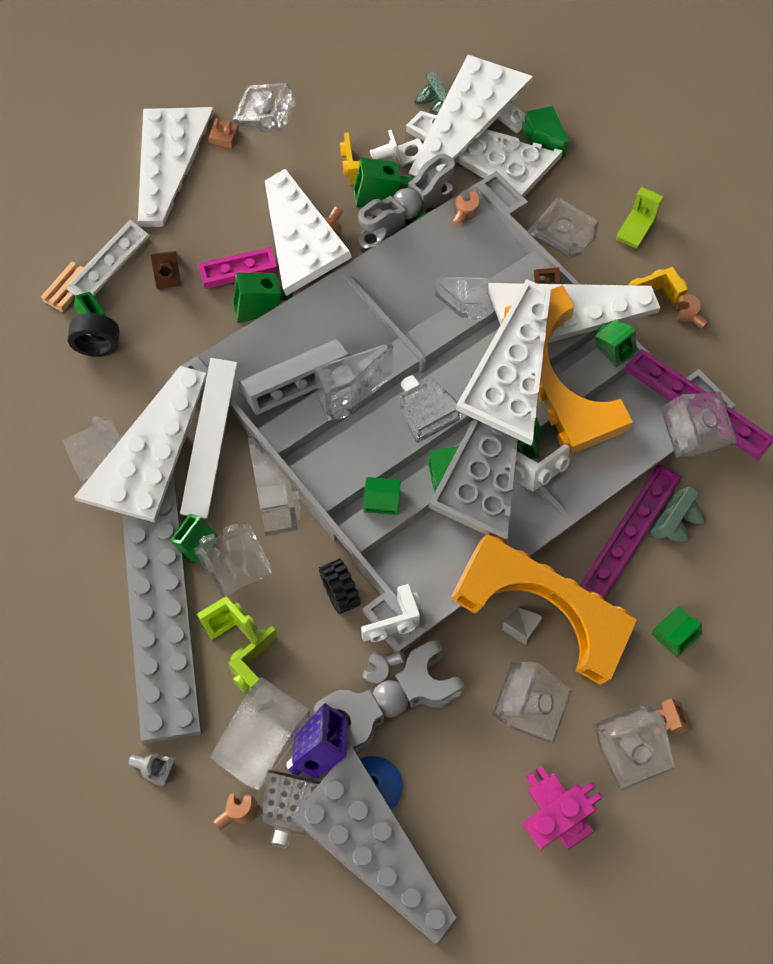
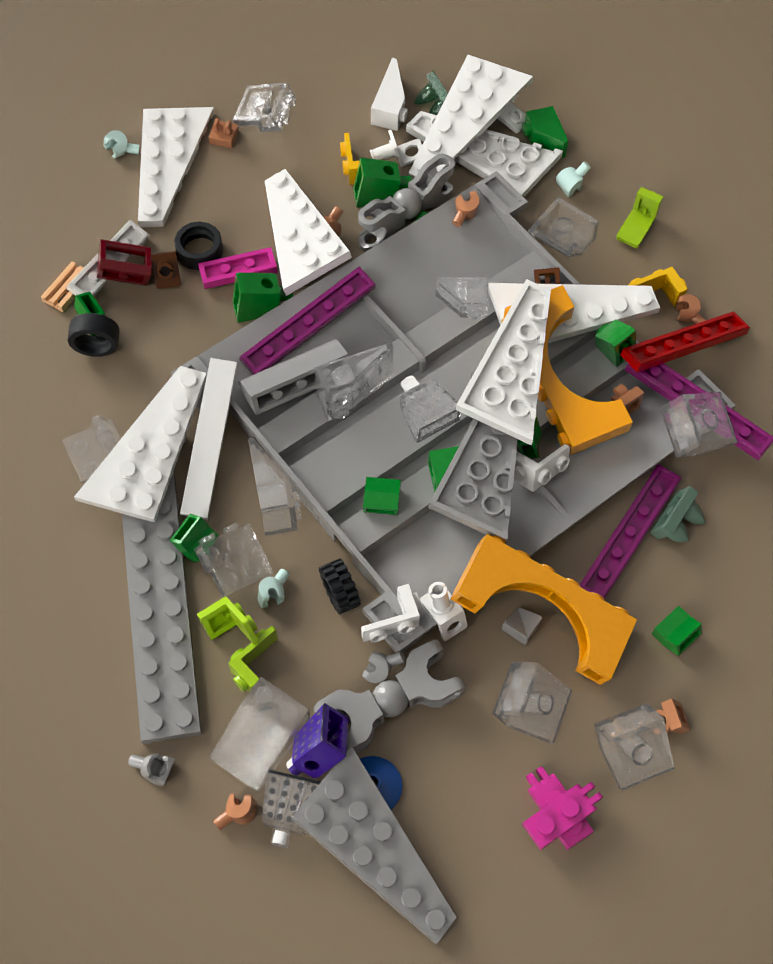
(118, 141): none -> light aqua piece
(124, 271): none -> dark red tile
(194, 231): none -> black tyre
(273, 588): none -> light aqua piece
(308, 321): none -> magenta tile
(389, 104): none -> white slope
(444, 610): none -> white bracket
(571, 179): none -> light aqua piece
(631, 399): none -> nougat tile
(684, 341): none -> red tile

